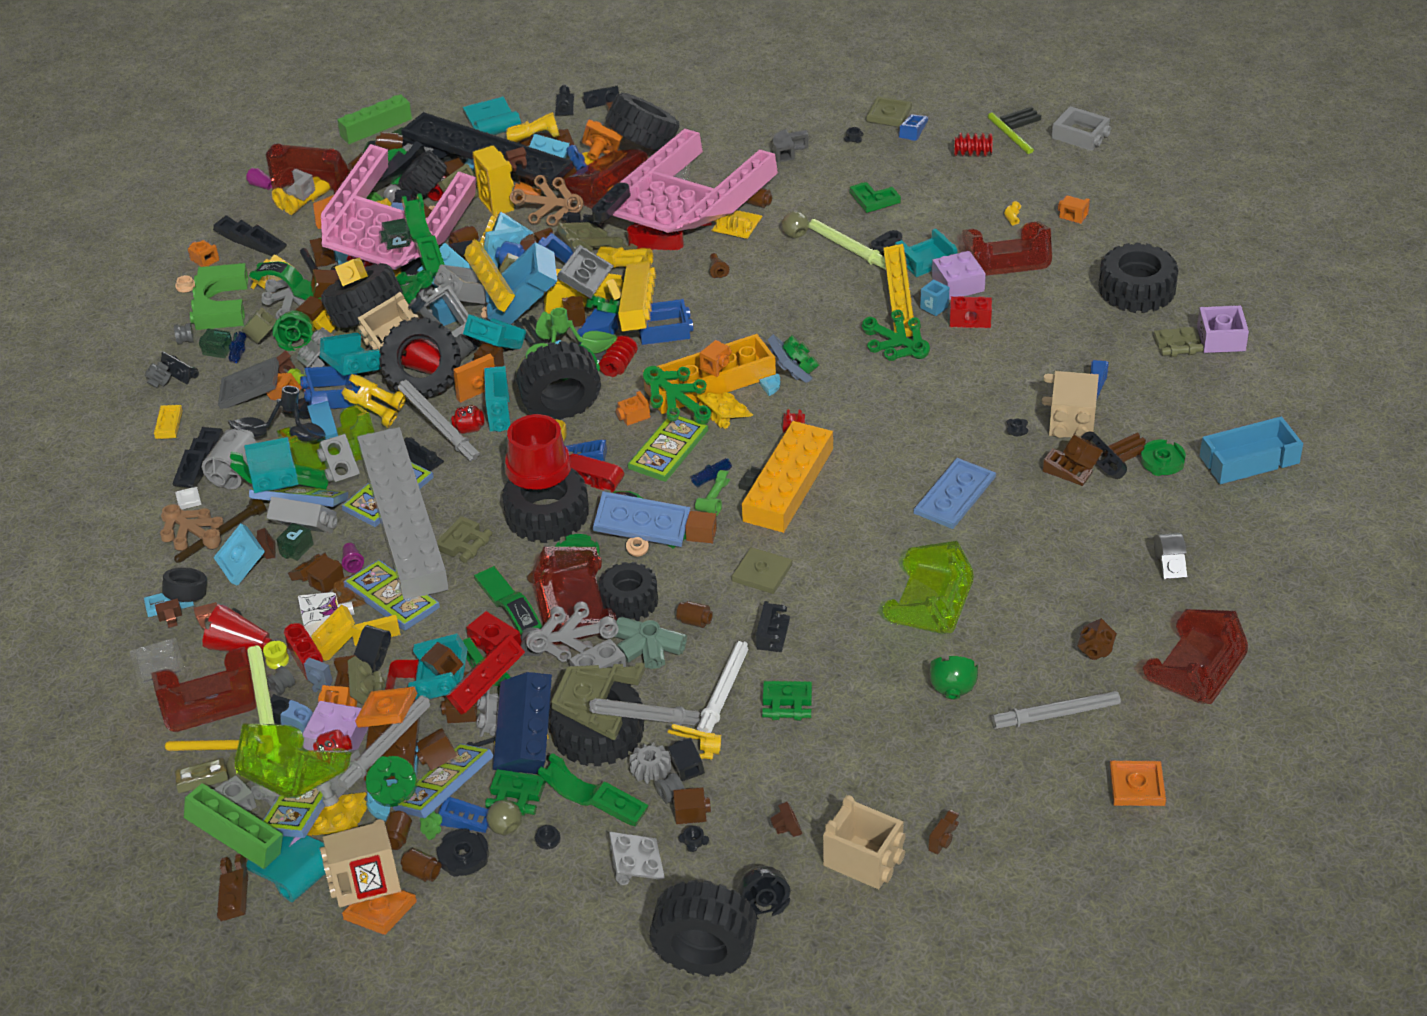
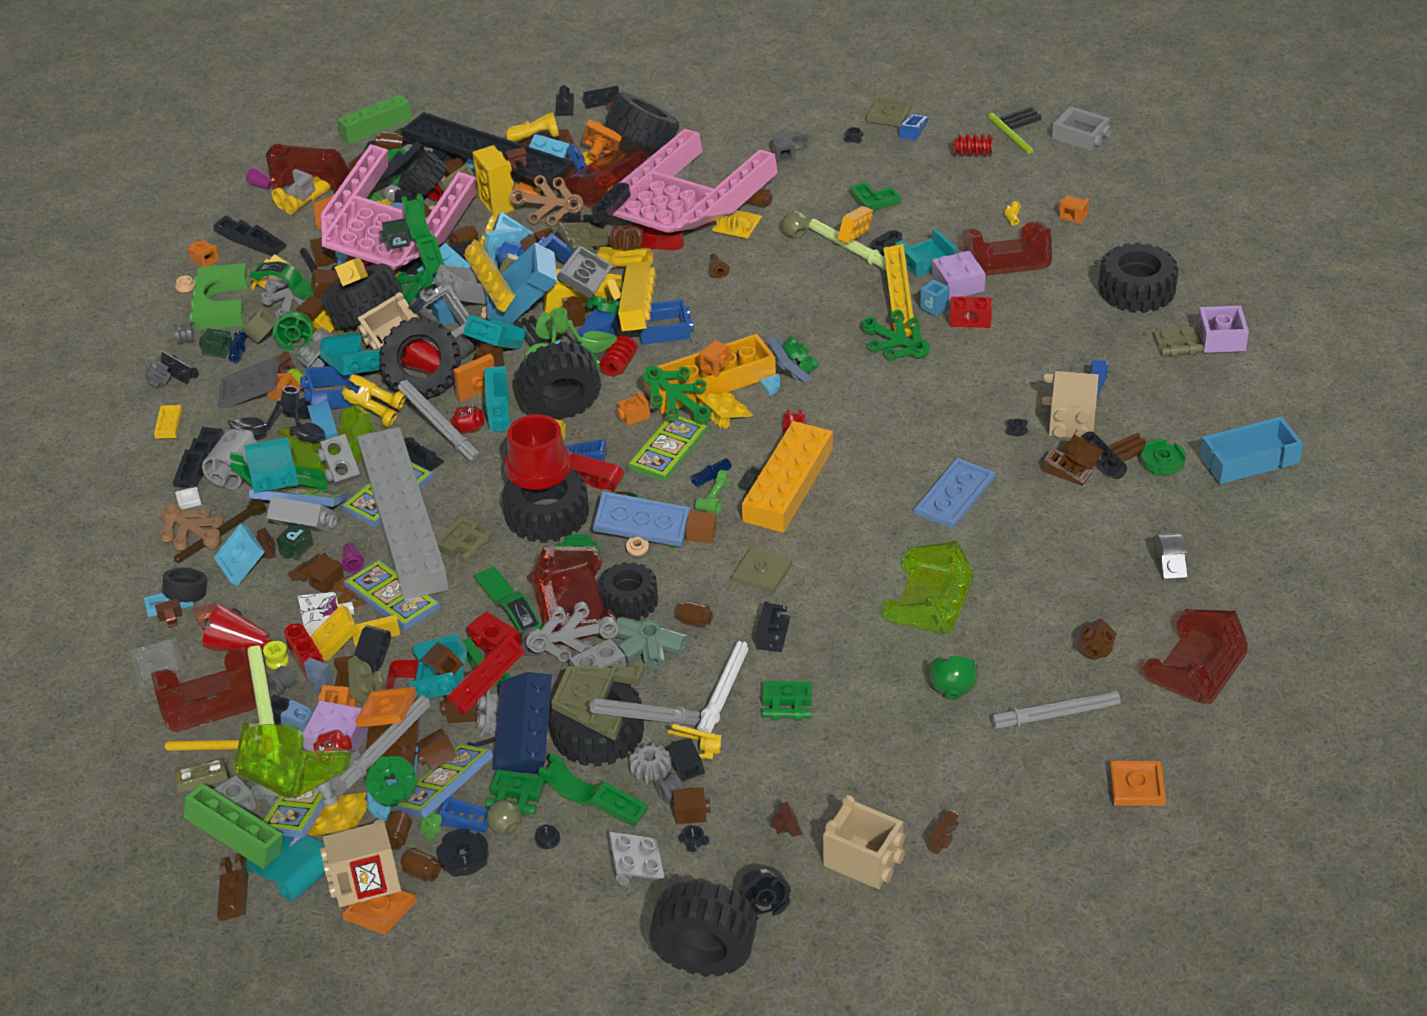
(492, 116): teal door -> none
(626, 237): none -> reddish brown gear
(855, 224): none -> light orange piece

